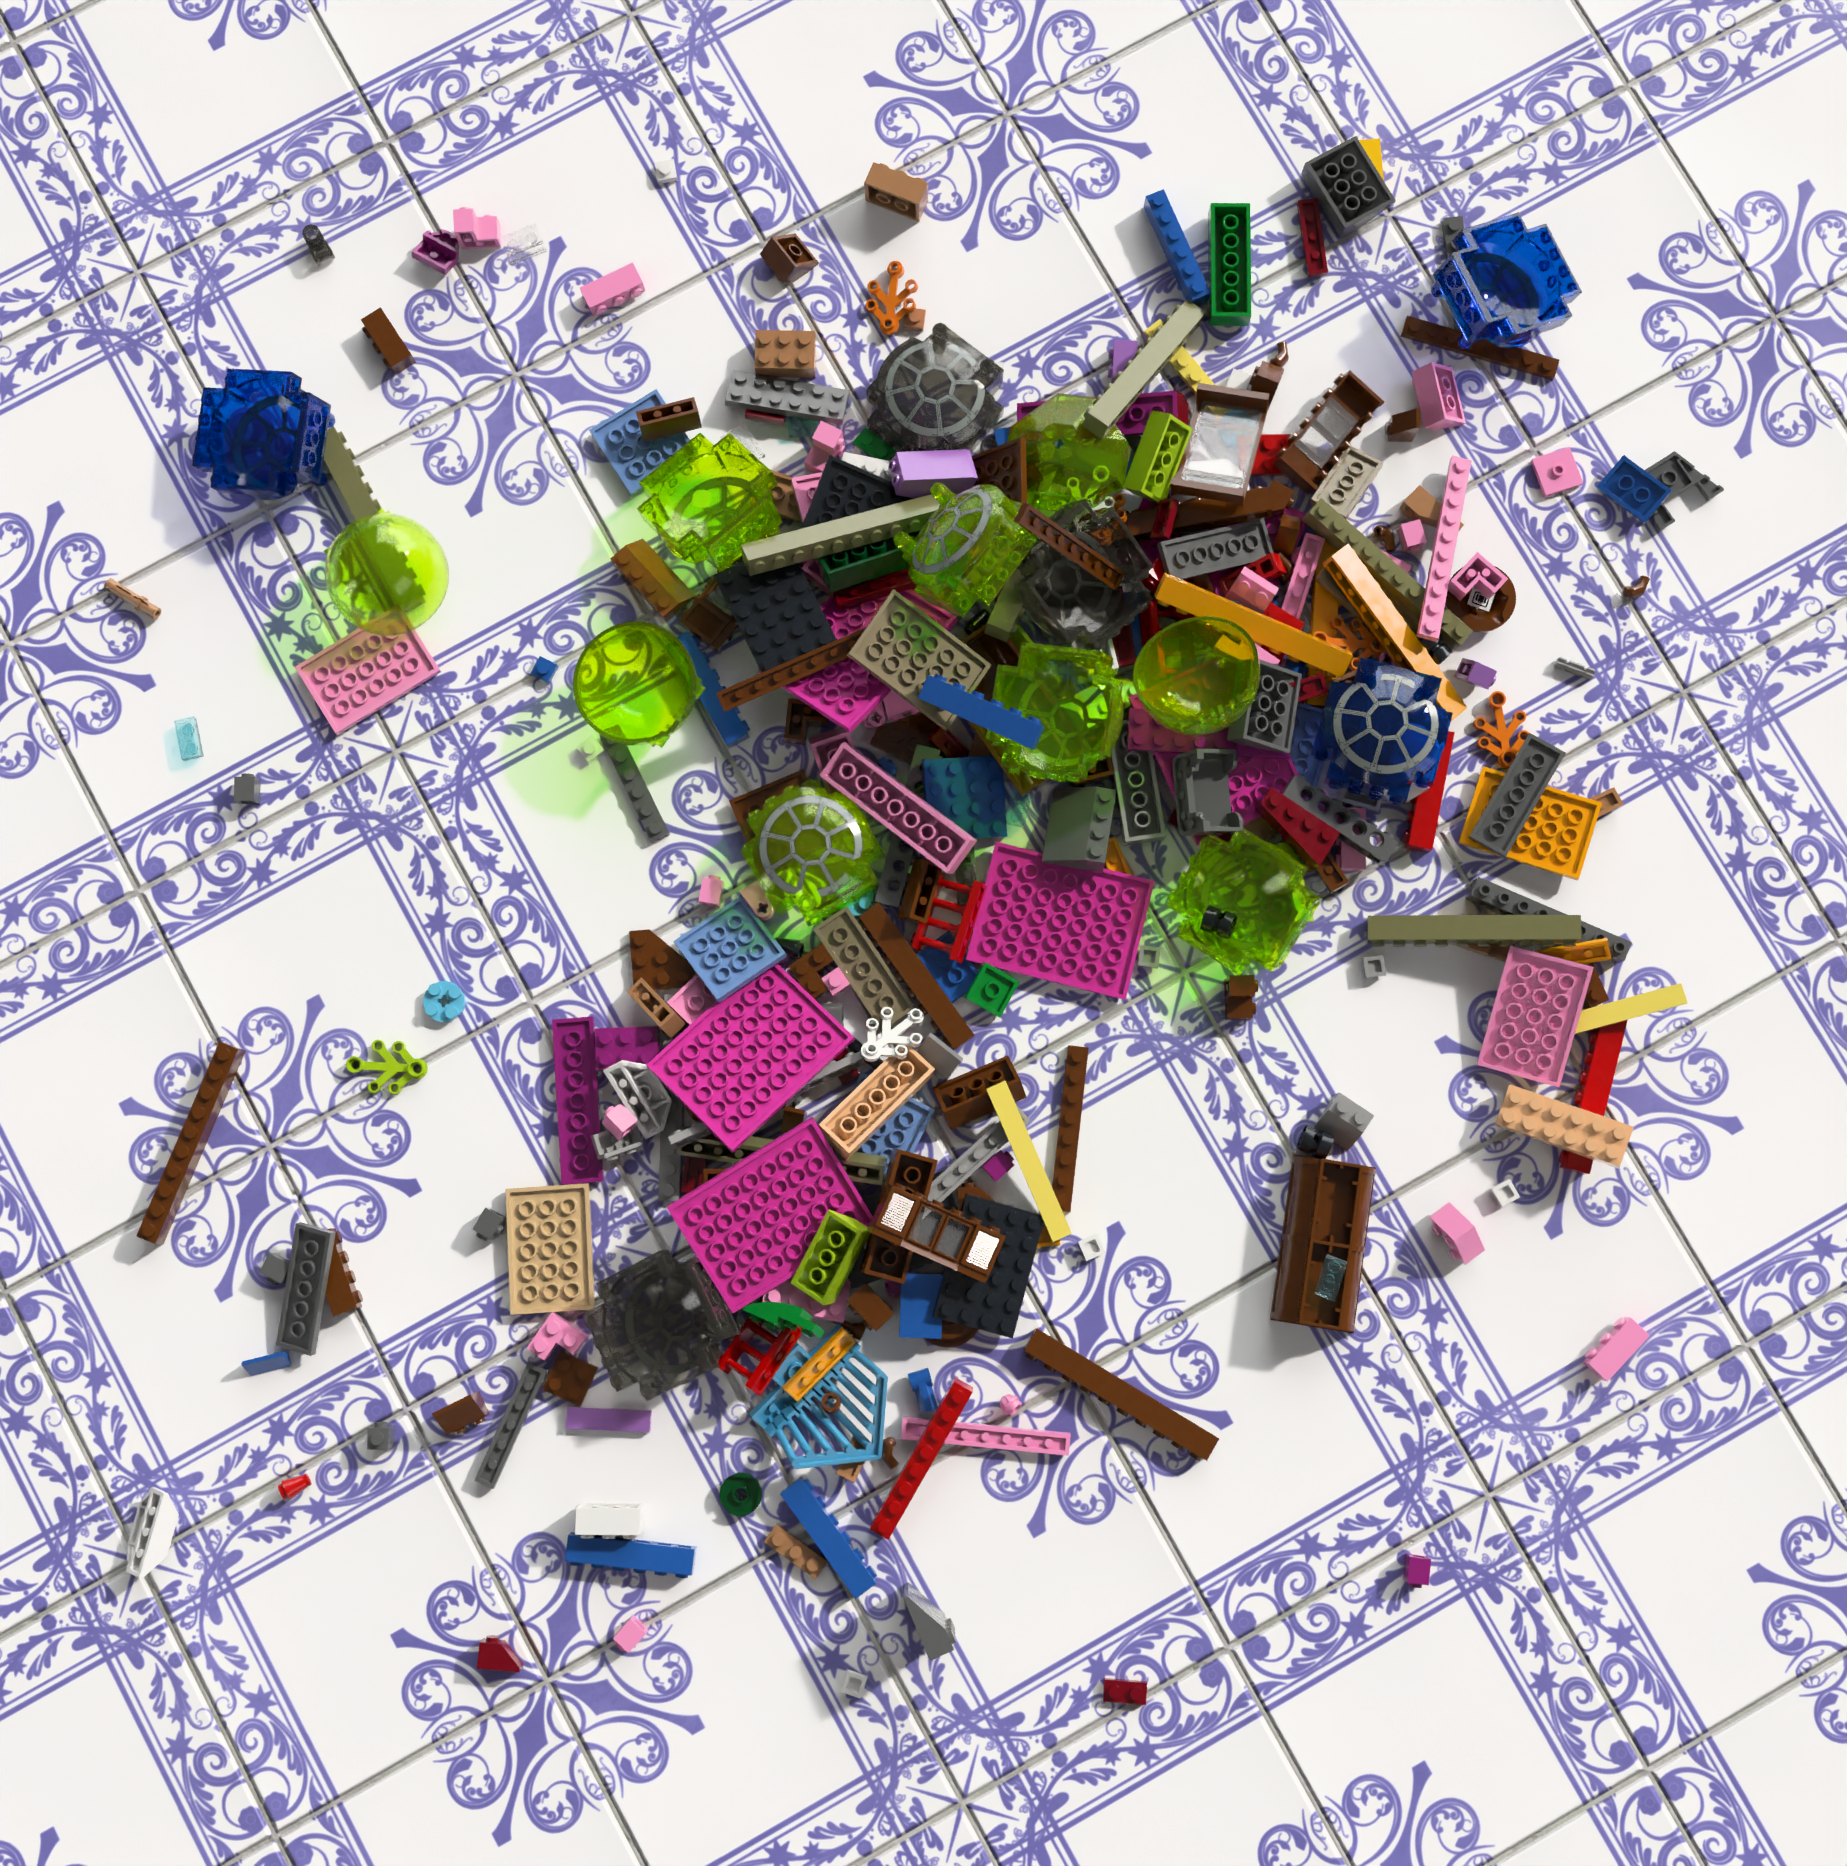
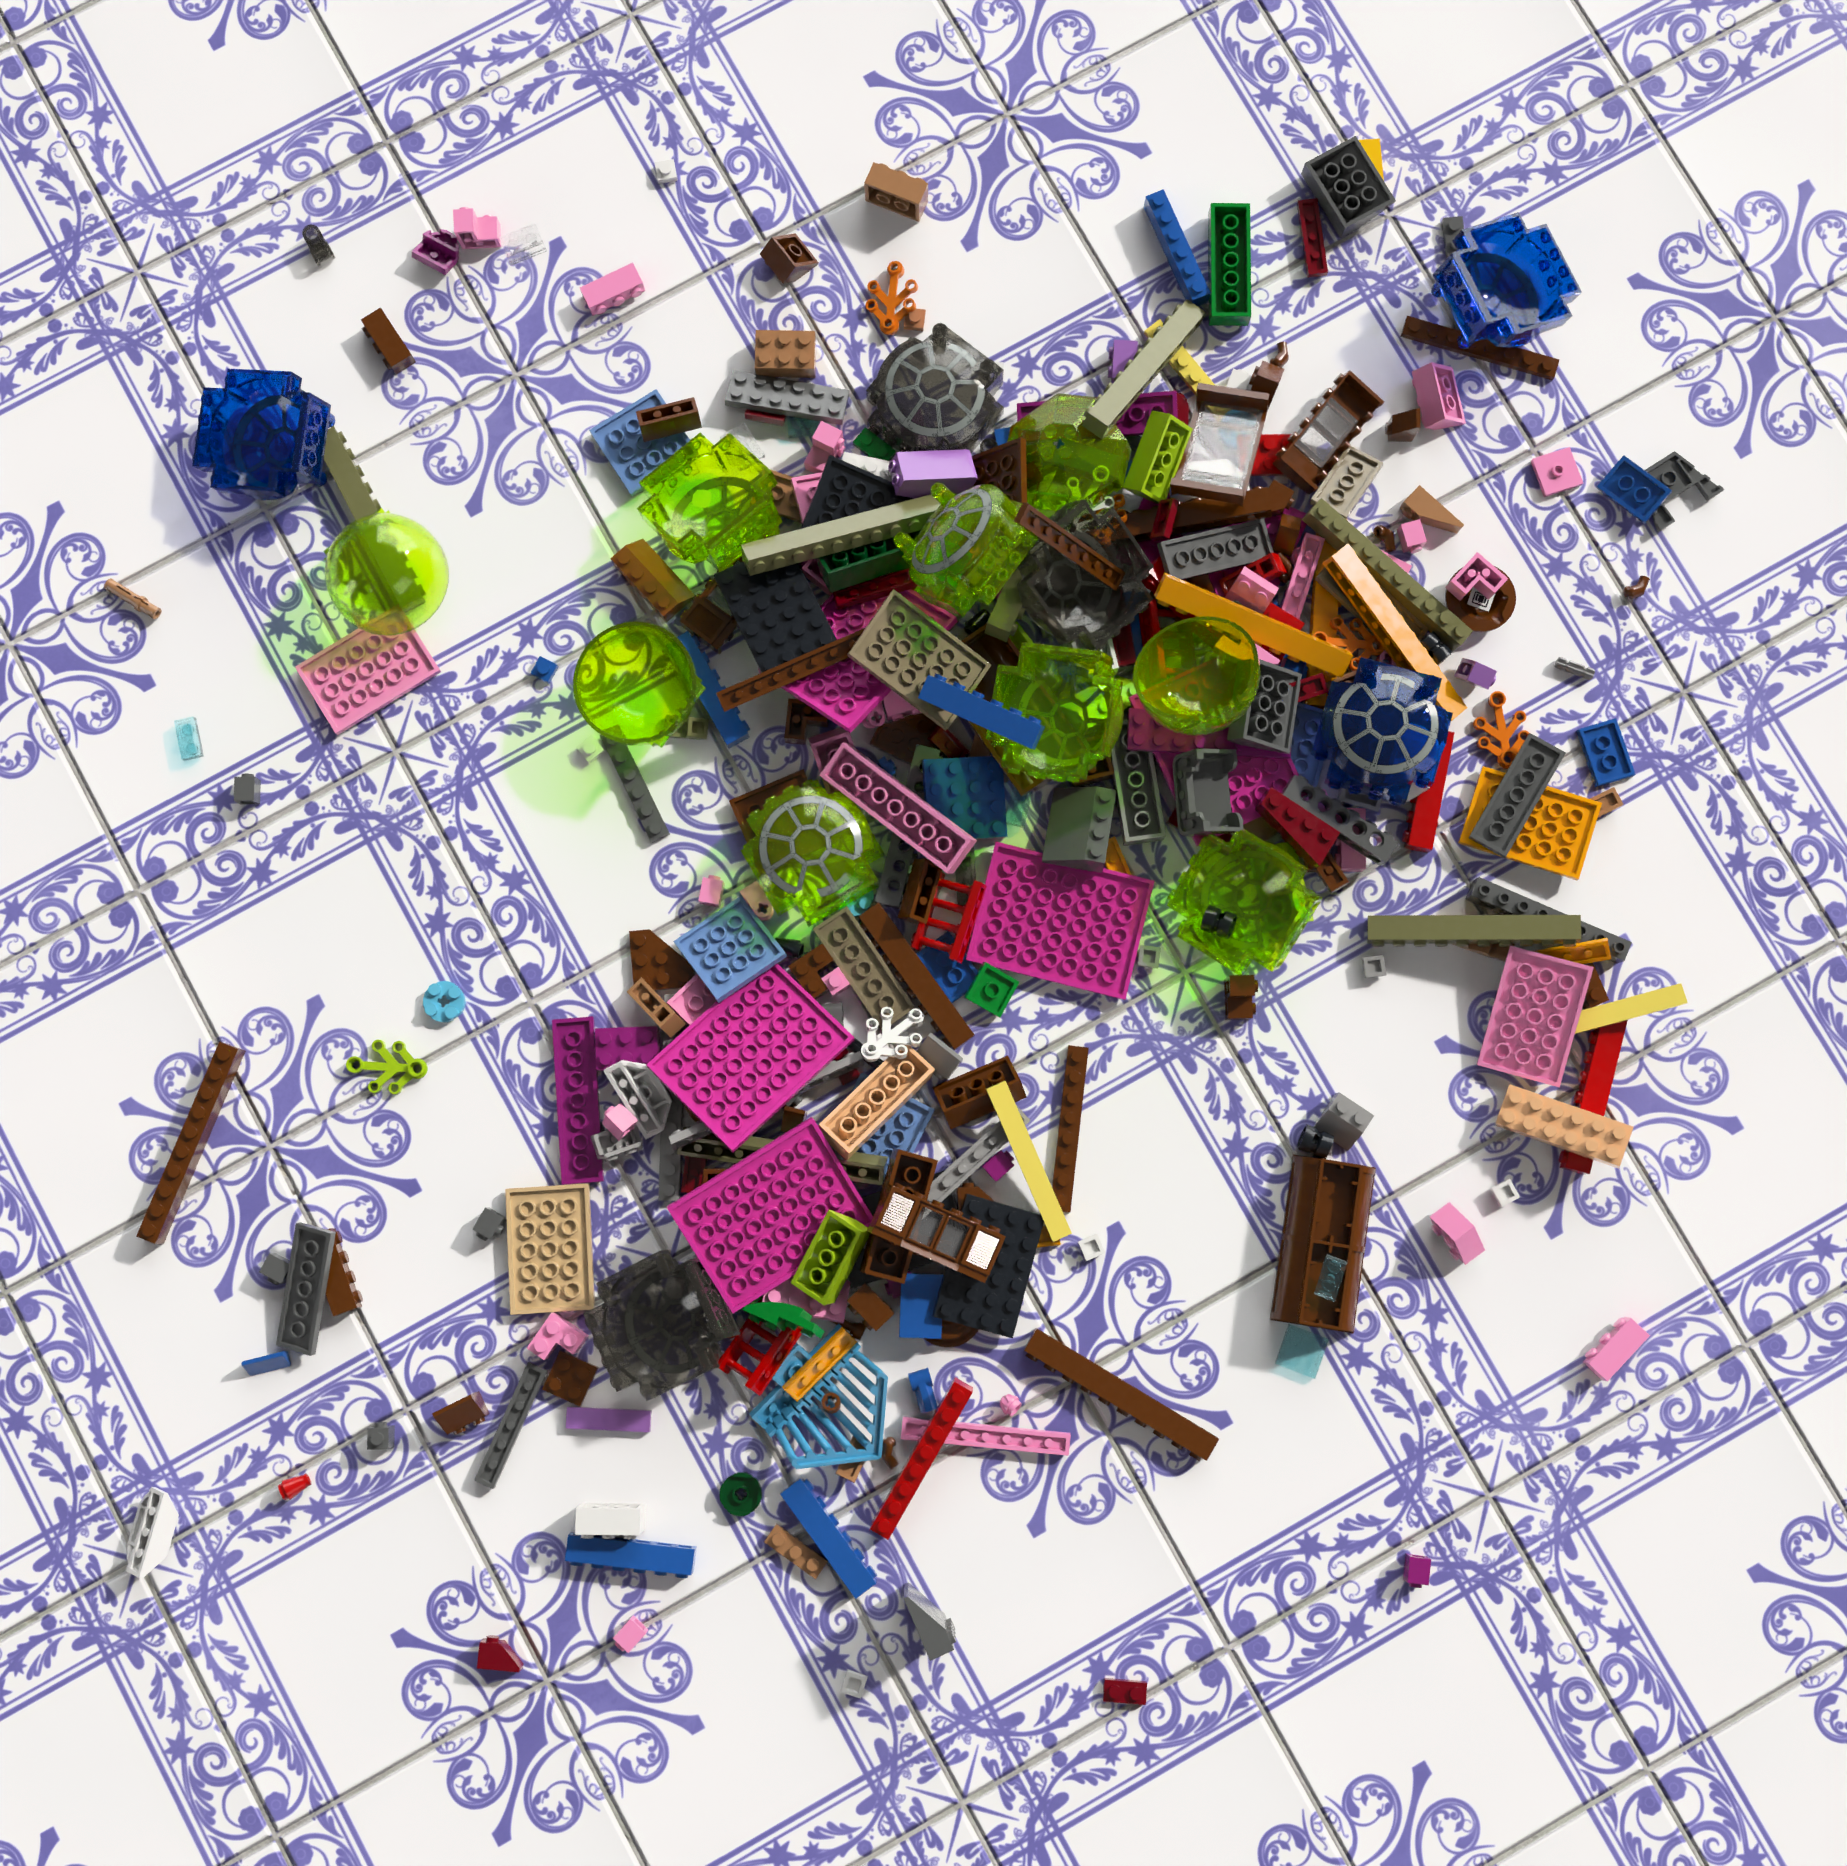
(693, 729): none -> olive slope
(1301, 1351): none -> clear light blue tile
(1444, 549): bright pink plate -> none
(1605, 752): none -> blue tile

